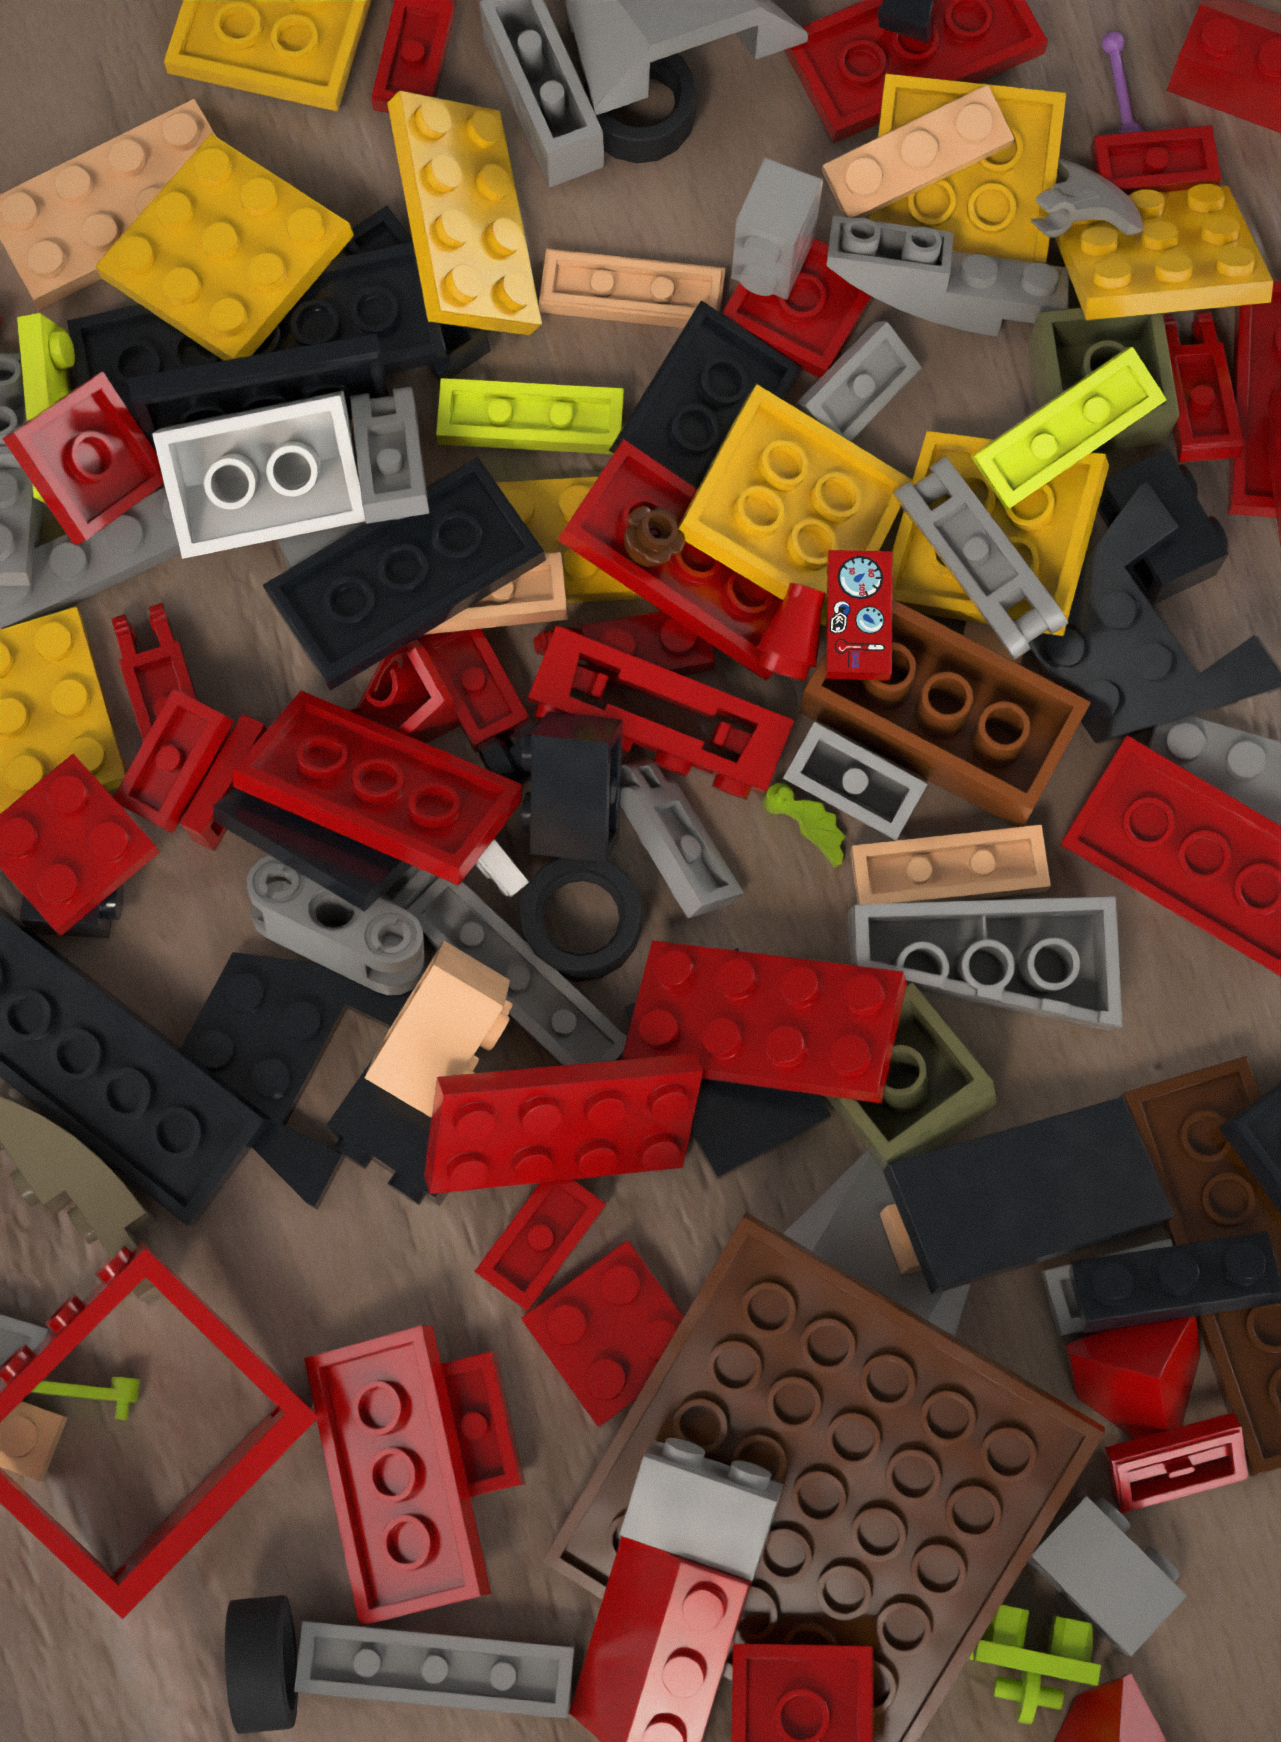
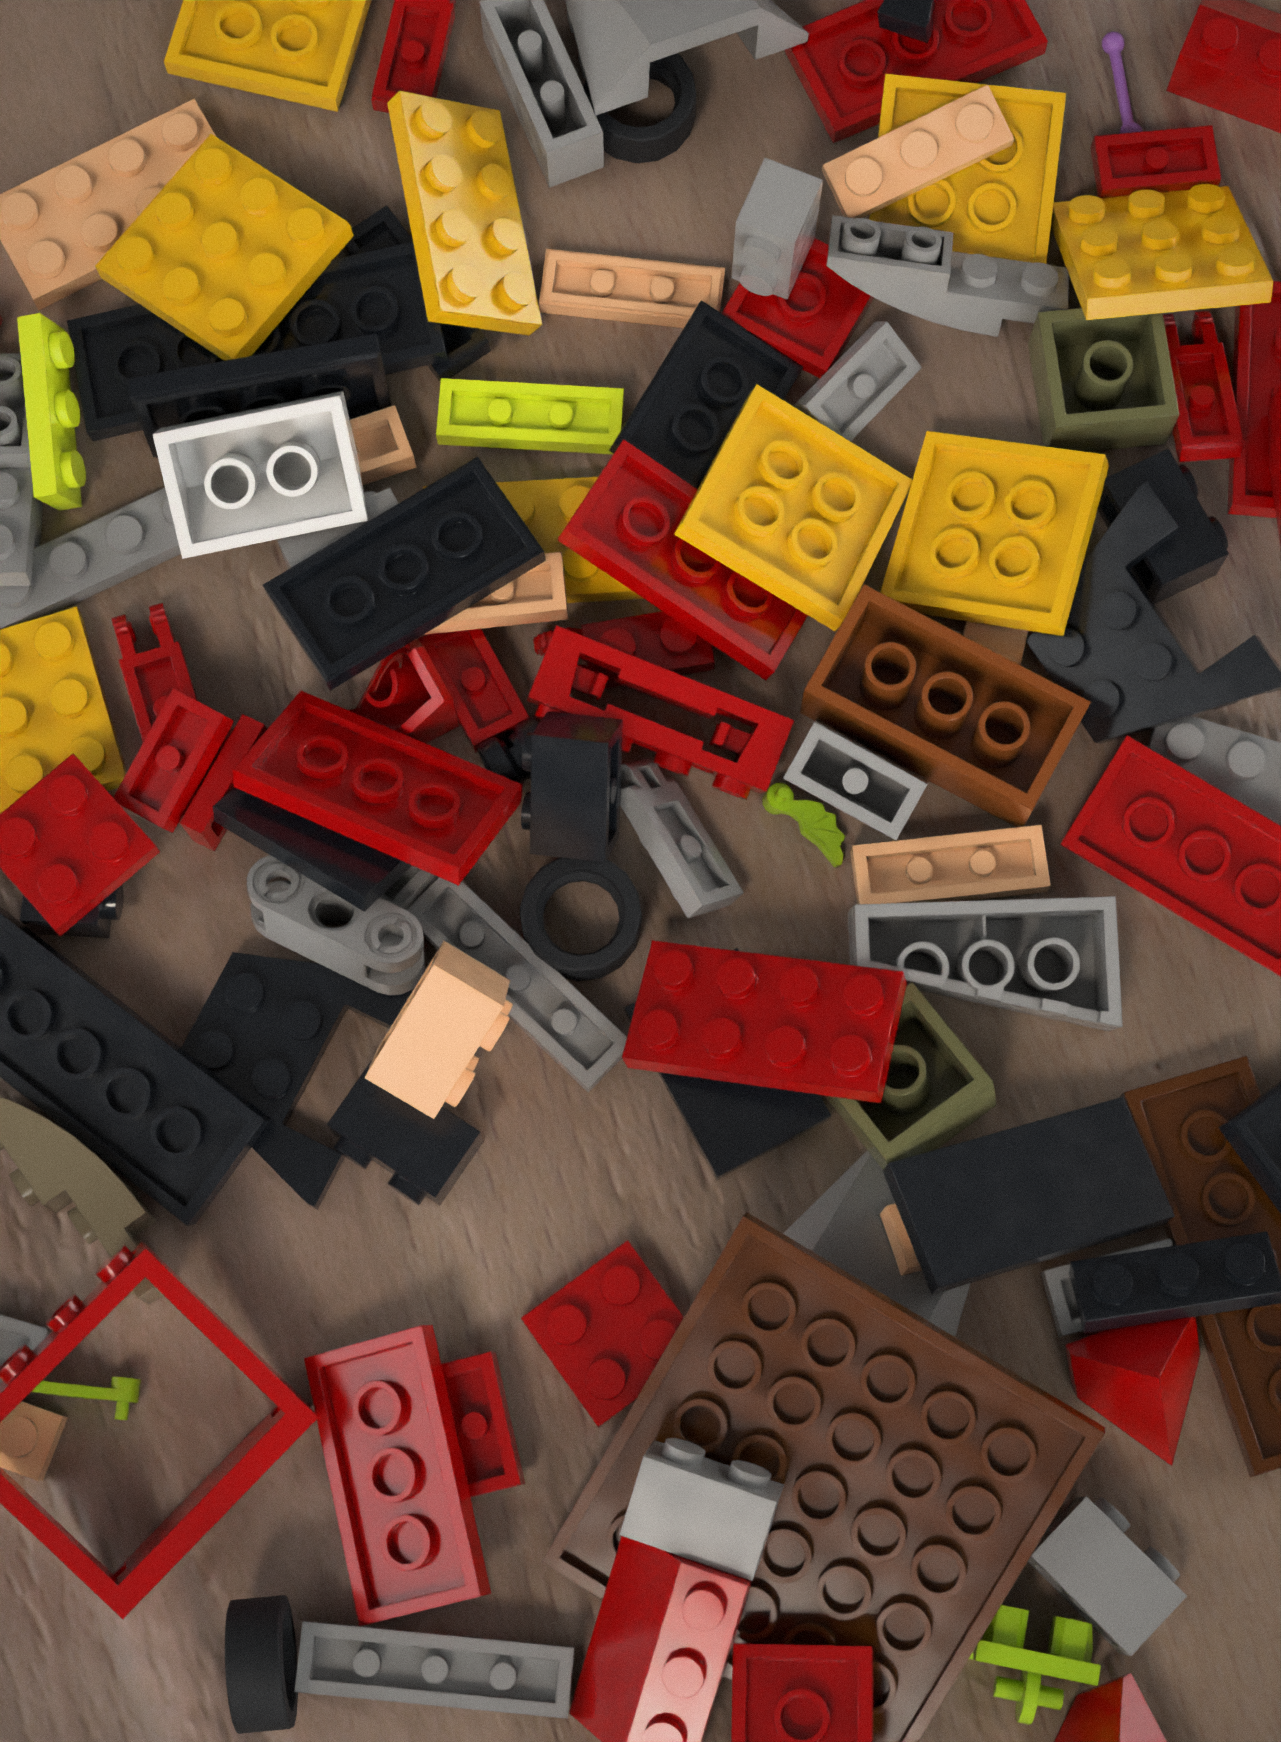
(87, 458): red plate -> none
(389, 456): light grey plate -> none
(499, 867): white tile -> none
(540, 1240): red plate -> none
(561, 1122): red plate -> none
(646, 548): reddish brown plate -> none
(794, 634): red cone -> none
(859, 615): red tile -> none
(980, 557): light grey plate -> none
(1068, 427): neon yellow plate -> none
(1085, 197): light grey piece -> none
(1175, 1454): red tile -> none

